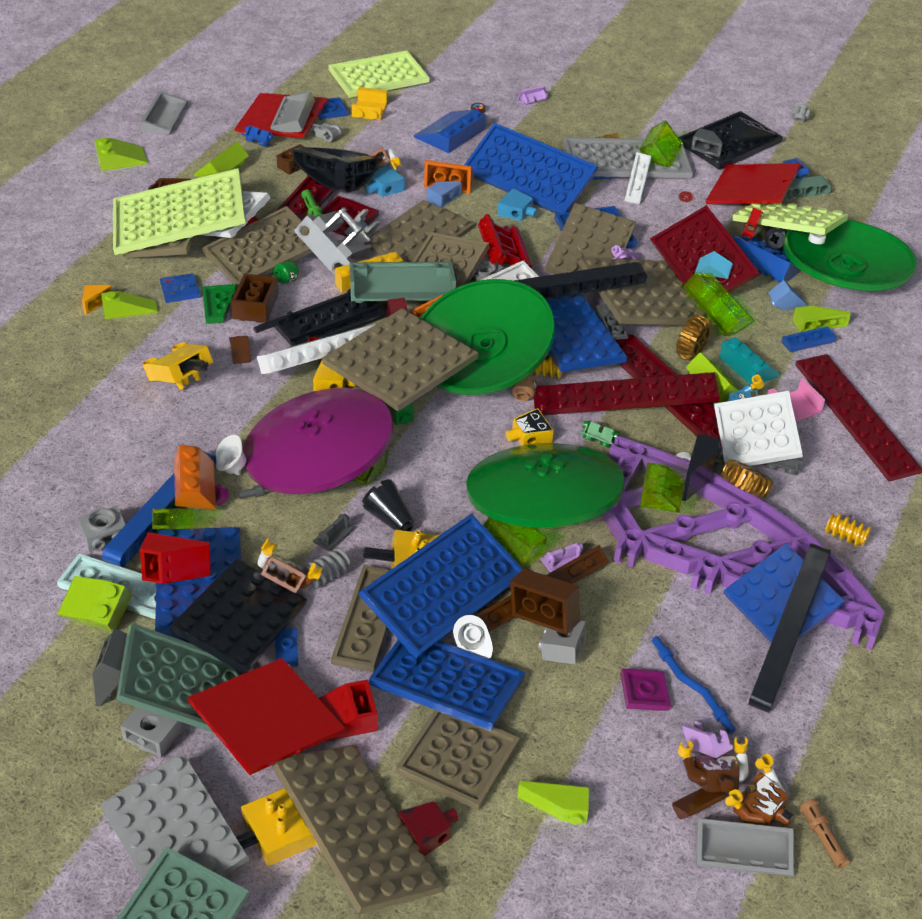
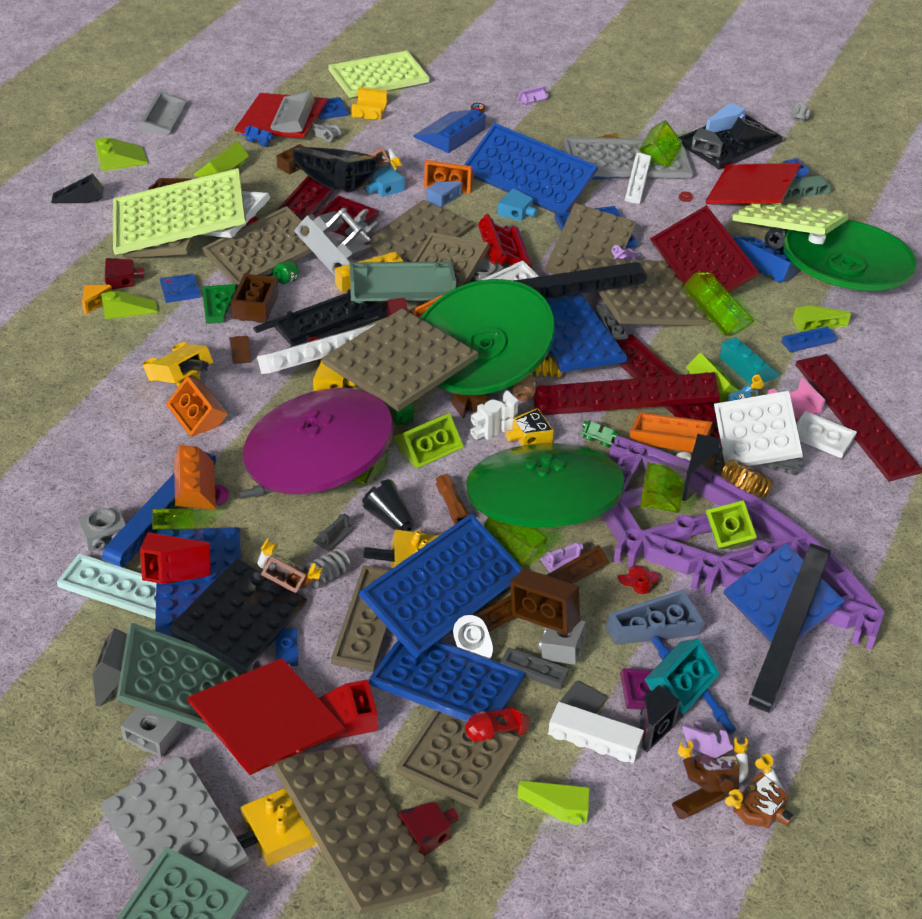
(82, 191): none -> black slope
(95, 602): lime slope -> none
(121, 273): none -> dark red torso
(196, 407): none -> orange slope
(230, 455): white piece -> none
(311, 204): bright green pin -> none
(429, 440): none -> lime slope
(451, 497): none -> dark orange axle
(463, 403): none -> reddish brown slope
(484, 724): none -> red piece
(494, 417): none -> white hips
(536, 668): none -> dark grey plate
(584, 698): none -> dark grey piece
(595, 732): none -> white brick
(639, 579): none -> red plate
(657, 715): none -> black slope
(664, 617): none -> sand blue wedge
(668, 431): none -> orange slope
(684, 673): none -> teal slope
(694, 337): pearl gold gear -> none
(715, 264): medium azure slope -> none
(725, 118): none -> light blue slope
(731, 525): none -> lime slope
(744, 847): light grey slope -> none
(753, 221): red bar -> none
(786, 297): medium blue slope -> none
(821, 823): medium nougat pin -> none
(824, 434): none -> white plate
(847, 530): yellow piece -> none

